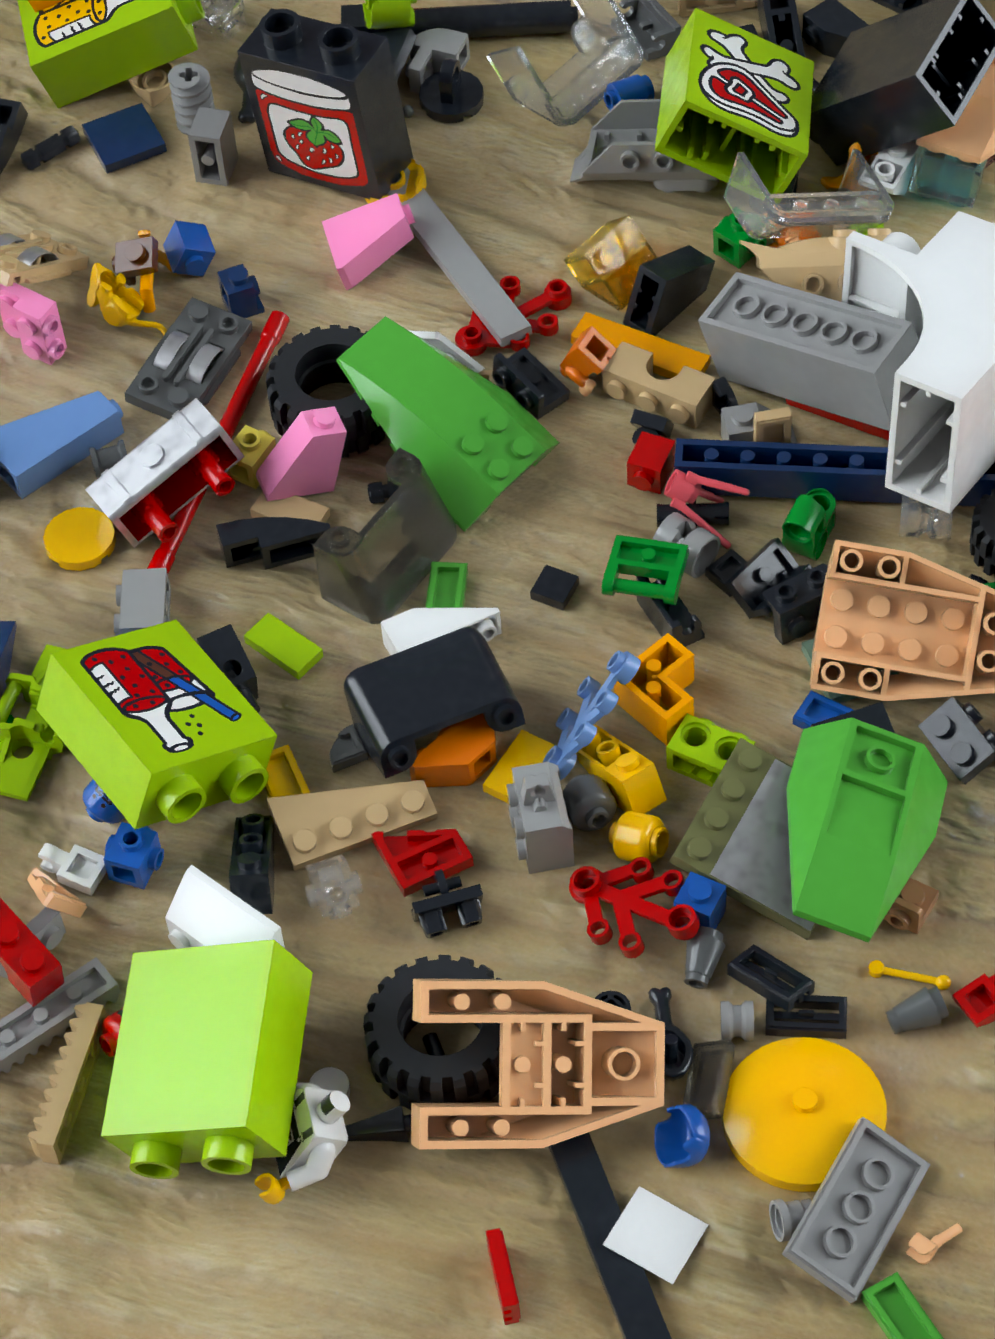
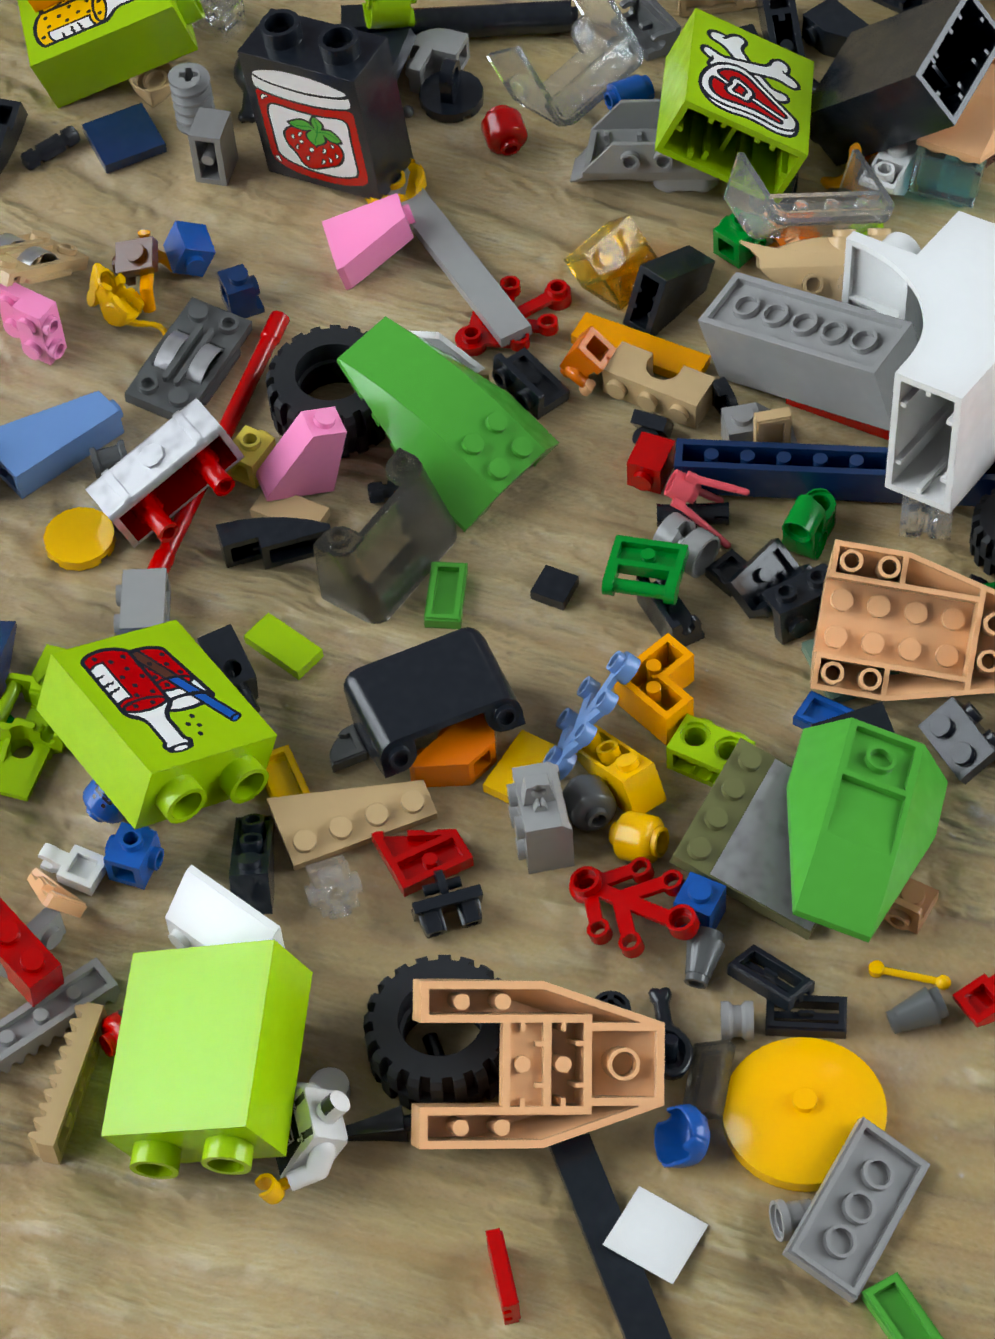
(425, 624): white slope -> none
(504, 130): none -> red head
(923, 1249): light nougat hand -> none

